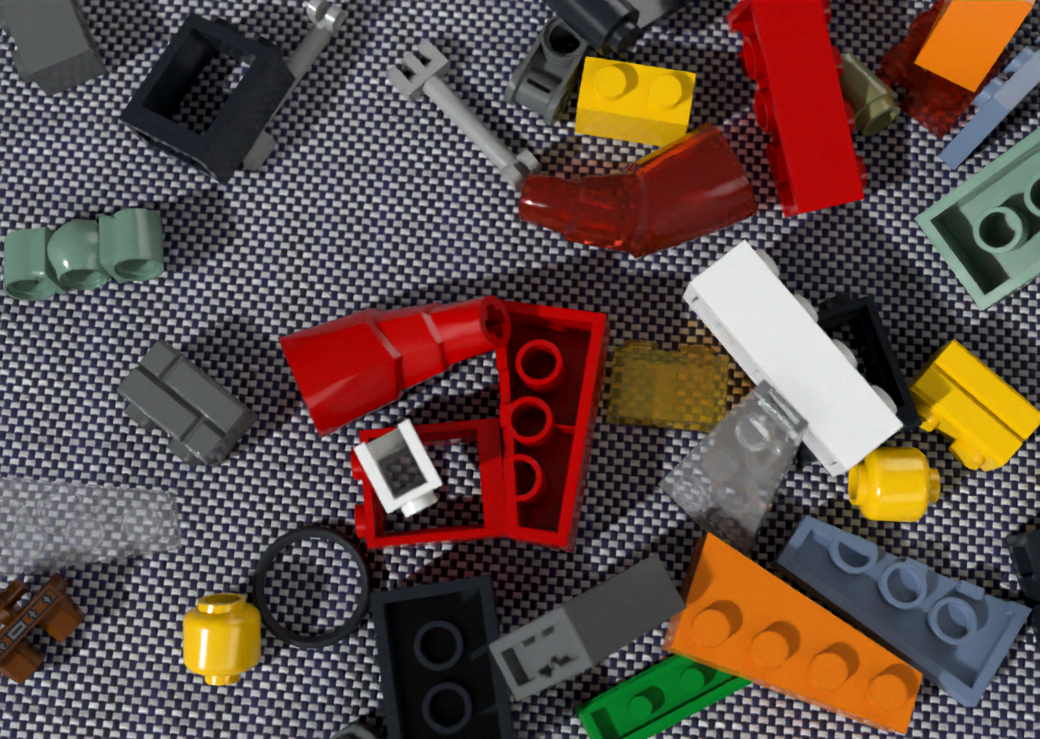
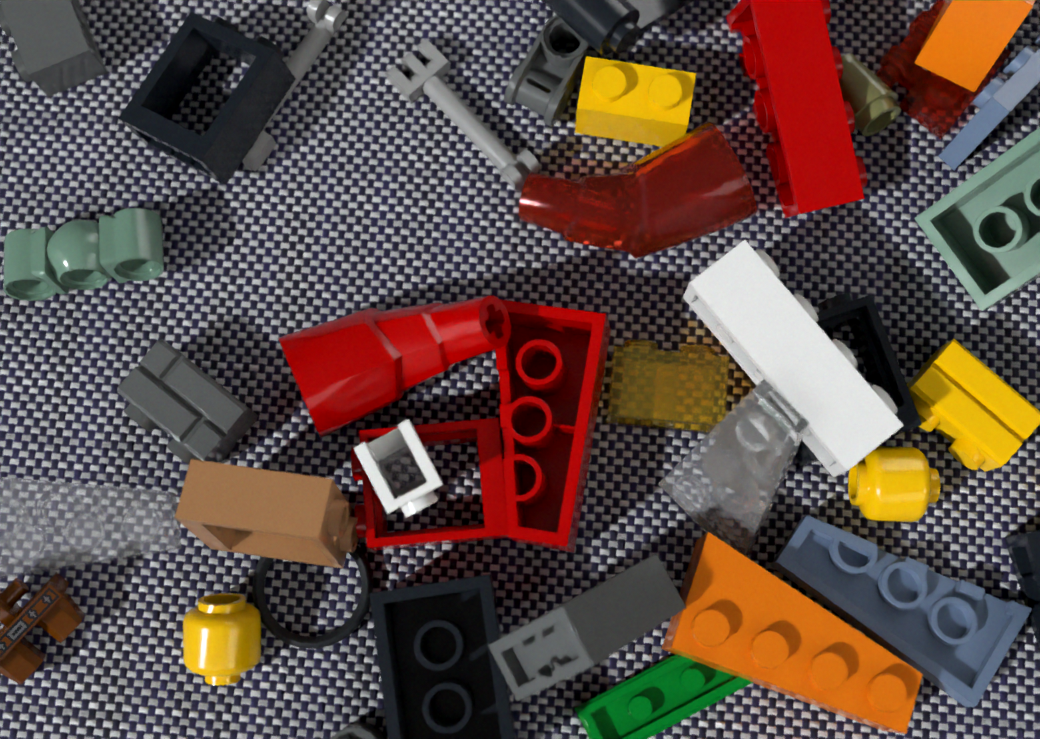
(267, 513): none -> medium nougat window

